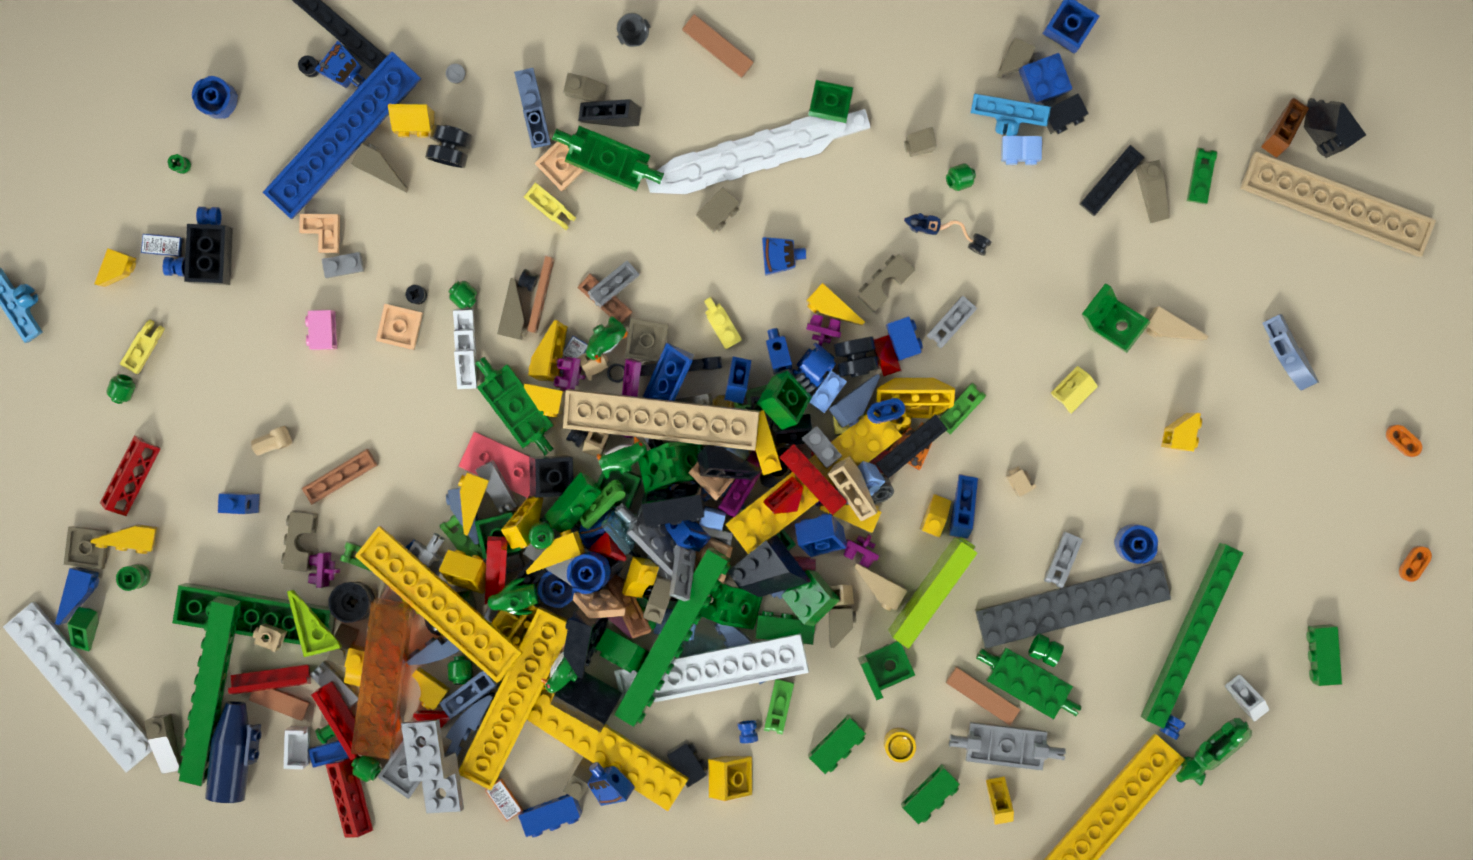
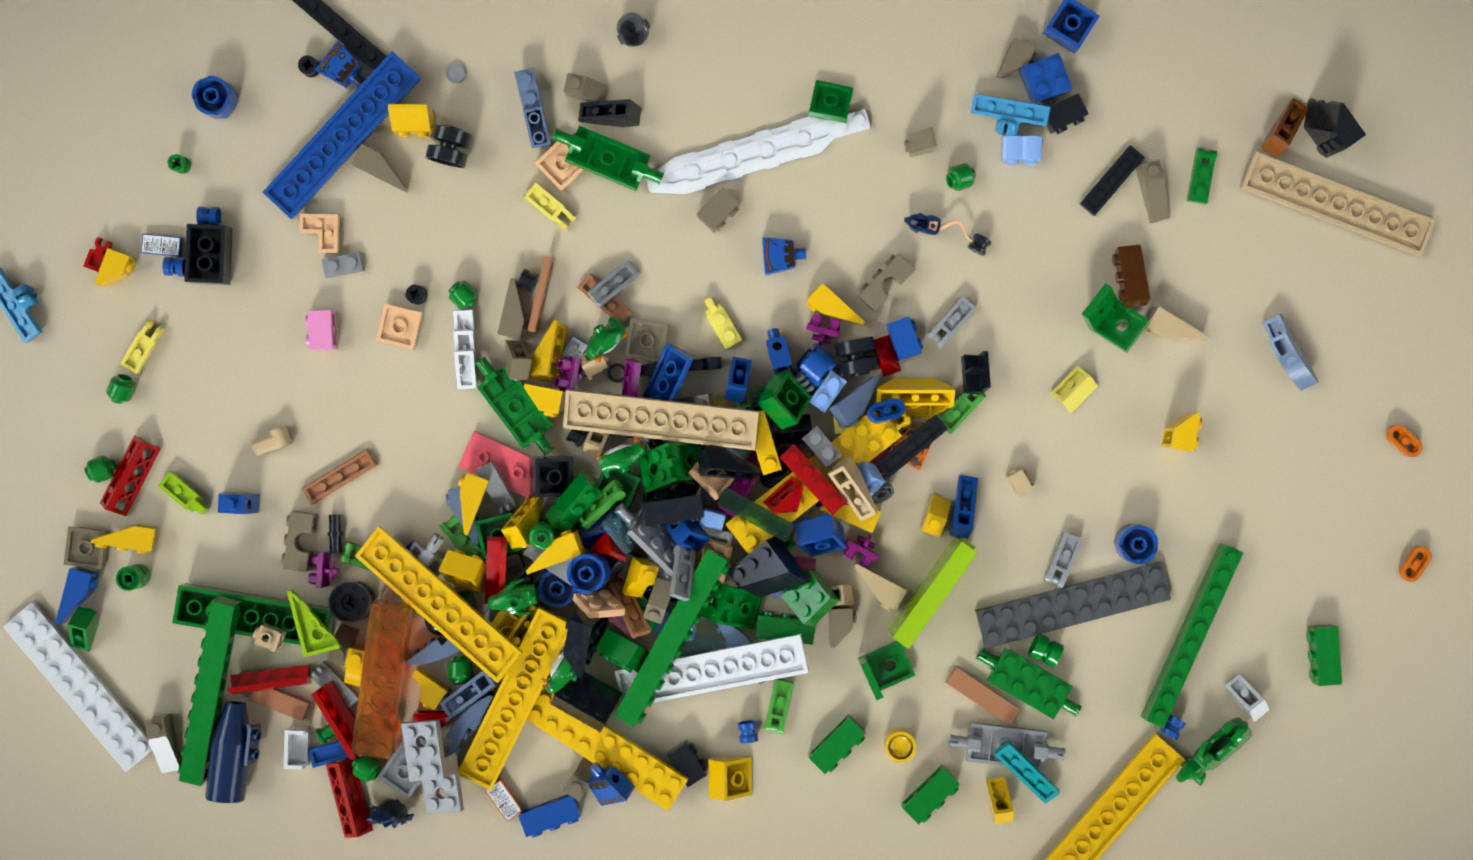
(95, 257): none -> red plate
(100, 469): none -> green head
(183, 493): none -> lime hinge
(335, 533): none -> black pin
(389, 812): none -> hair
(517, 360): none -> dark tan slope
(717, 46): nougat tile -> none
(755, 514): none -> clear green plate
(975, 373): none -> black panel
(1026, 771): none -> teal plate
(1131, 276): none -> reddish brown brick

